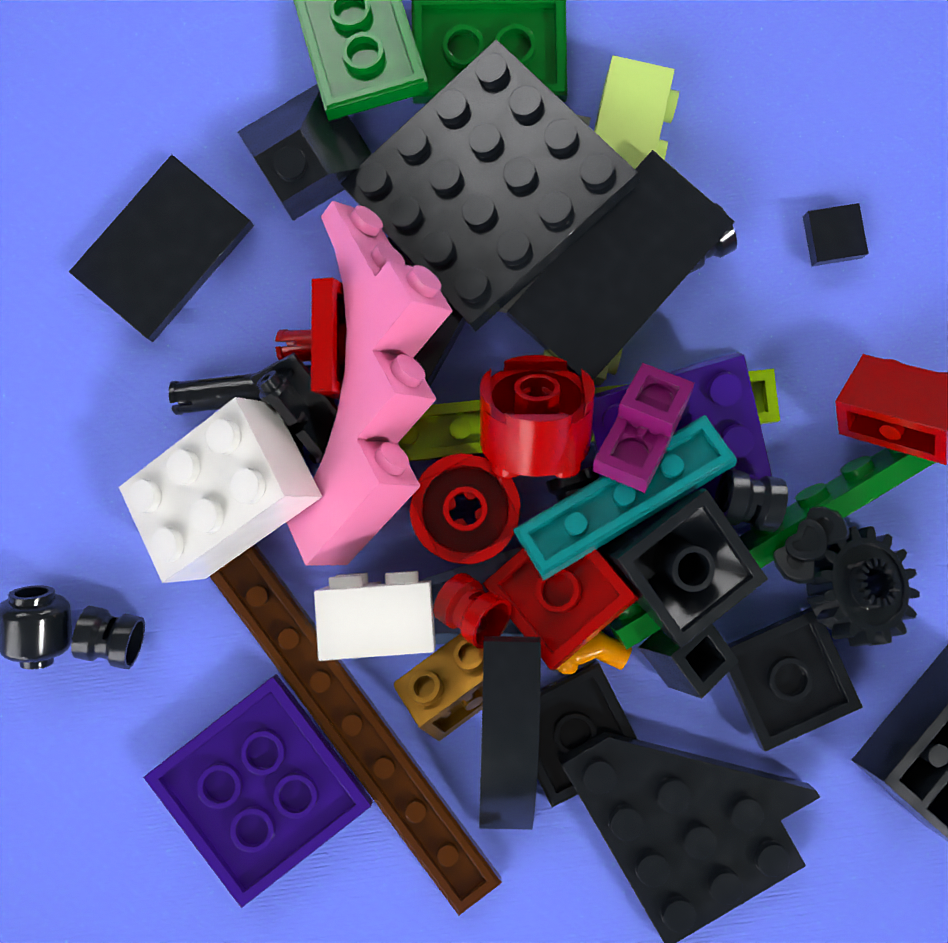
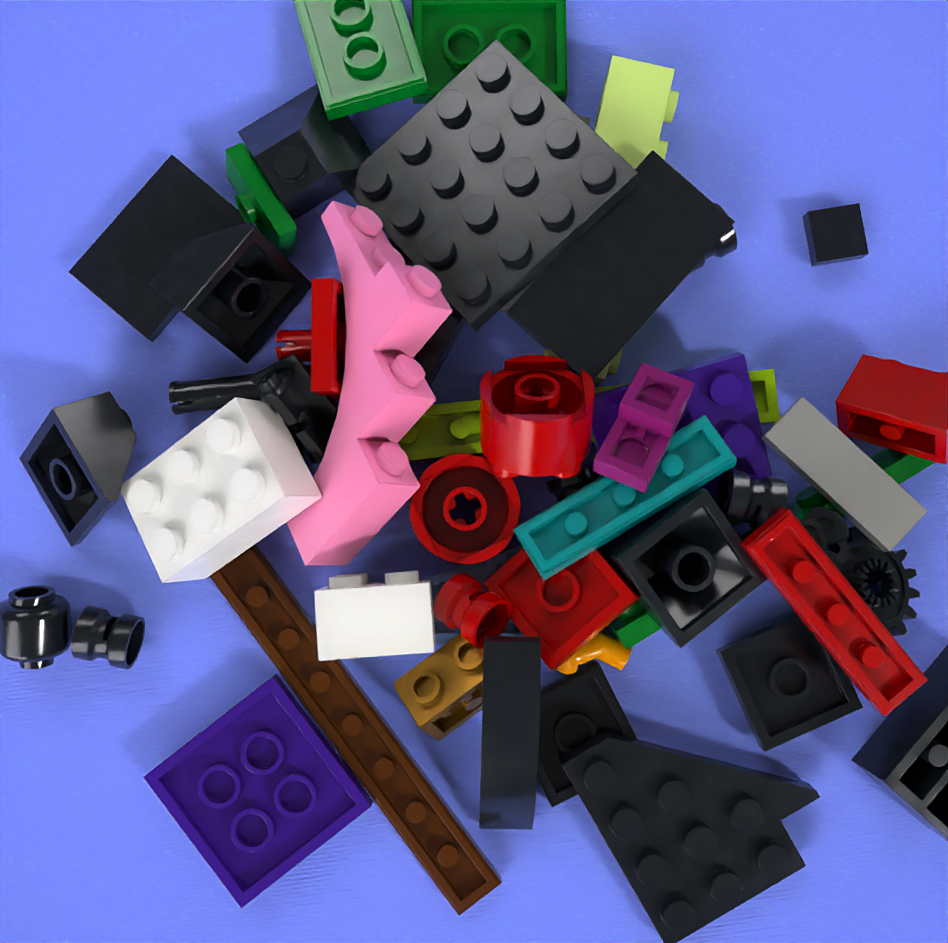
(81, 461): none -> black slope
(233, 286): none -> black slope
(258, 200): none -> green plate
(694, 666): black brick -> none
(833, 611): none -> red tile
(844, 475): none -> light grey tile

